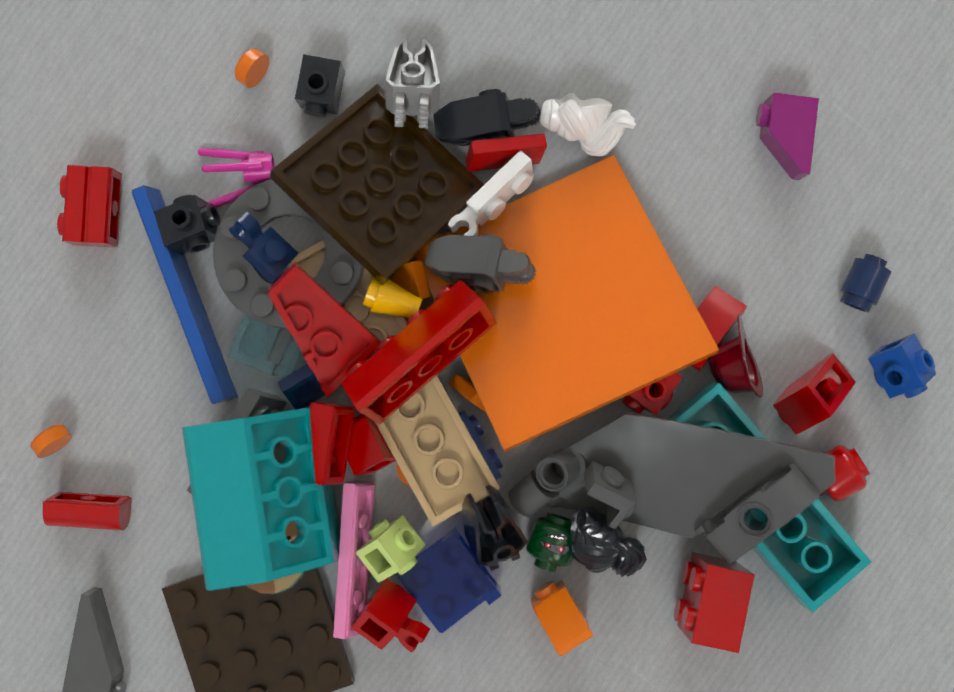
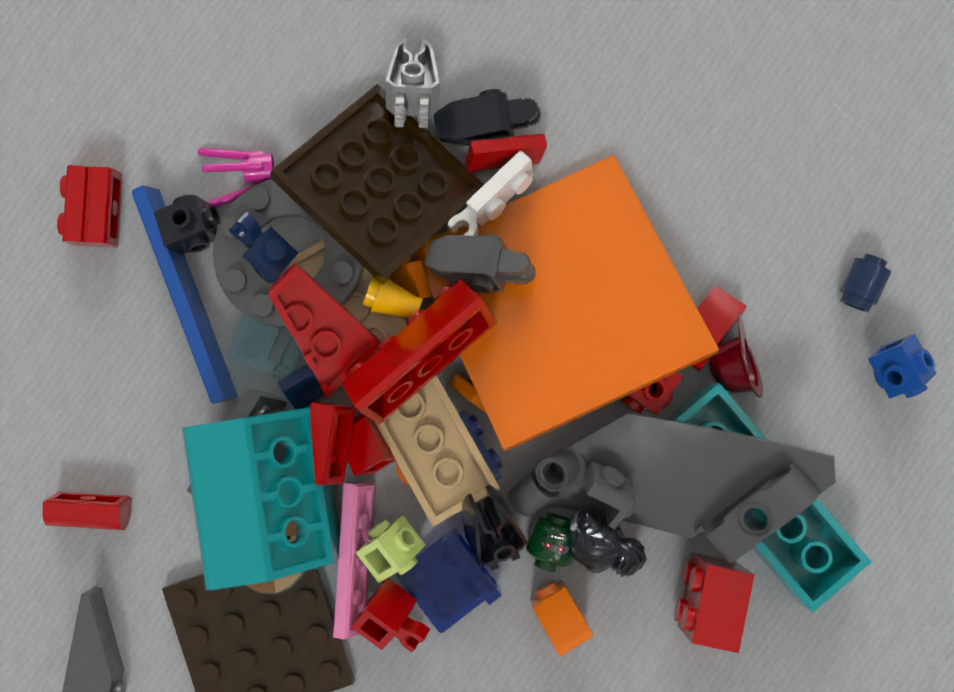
(50, 440): orange tile -> none
(251, 67): orange tile -> none
(319, 85): black brick -> none
(586, 121): white hair -> none
(789, 131): magenta slope -> none
(814, 395): red slope -> none
(849, 473): red head -> none

